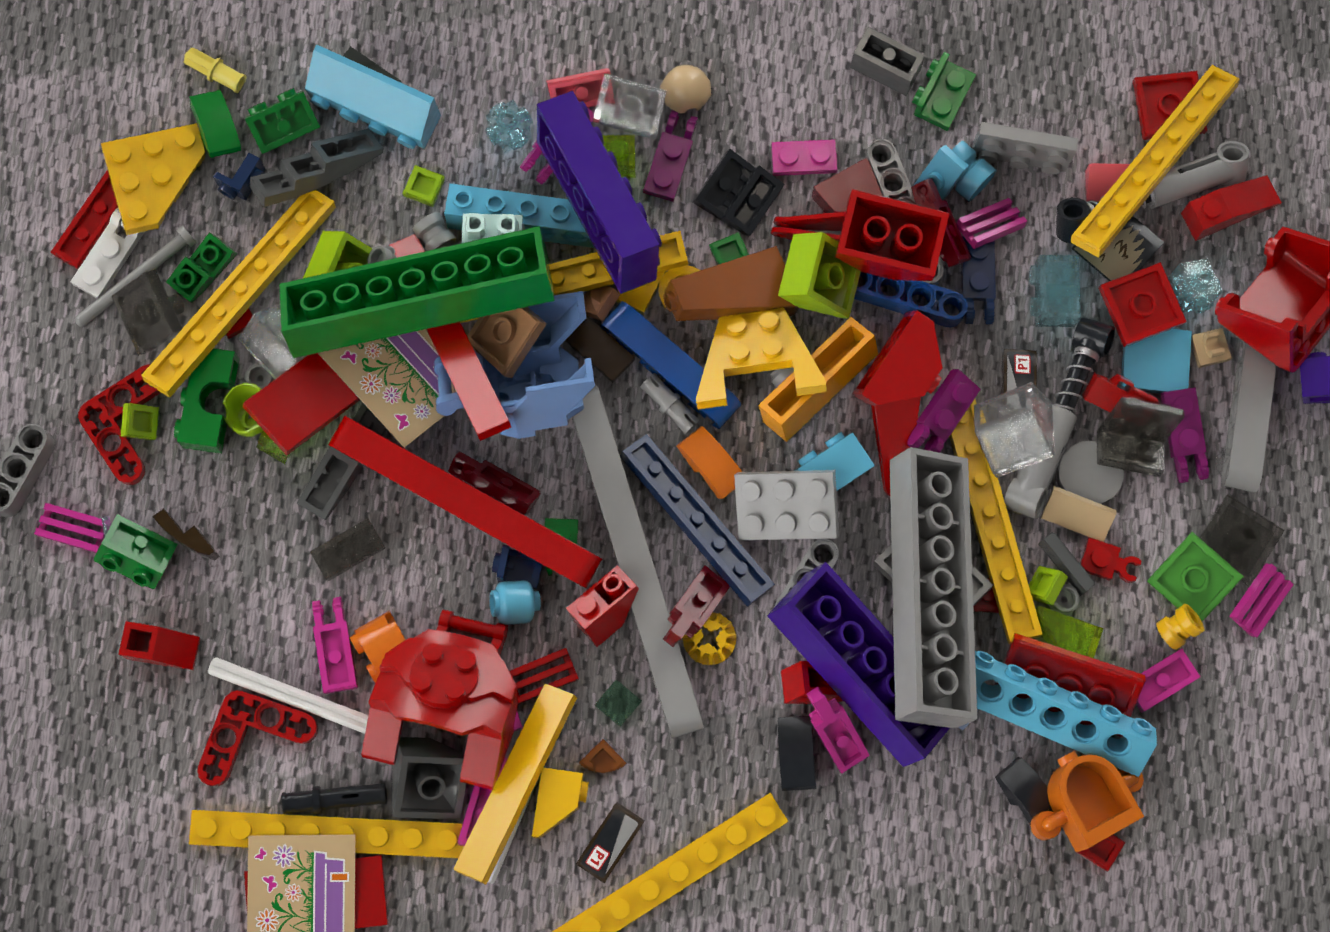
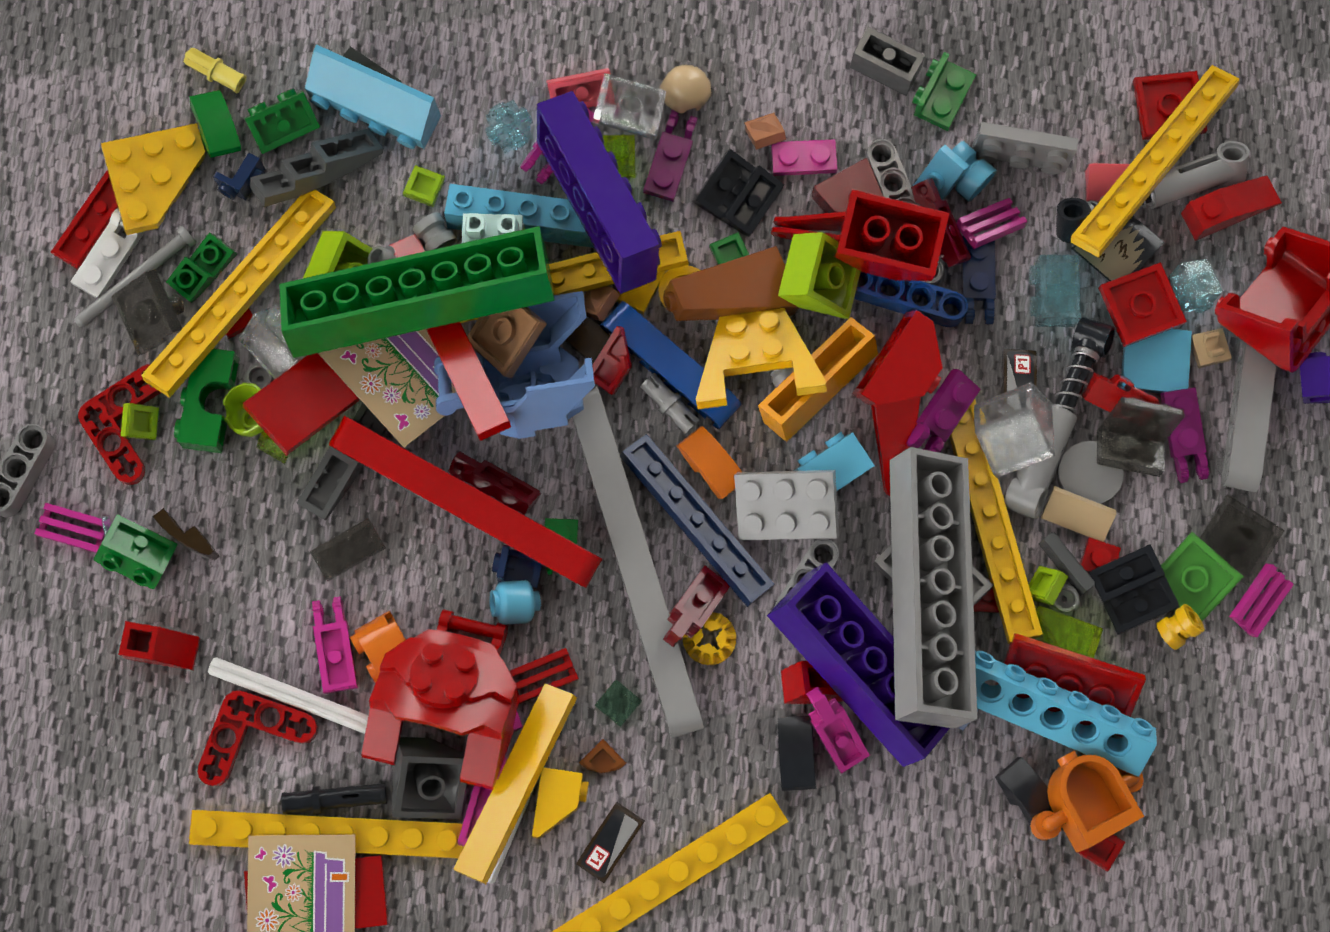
(604, 606): red slope -> none
(612, 362): none -> red tile
(765, 131): none -> nougat tile
(1134, 589): none -> black slope
(1166, 679): dark pink plate -> none

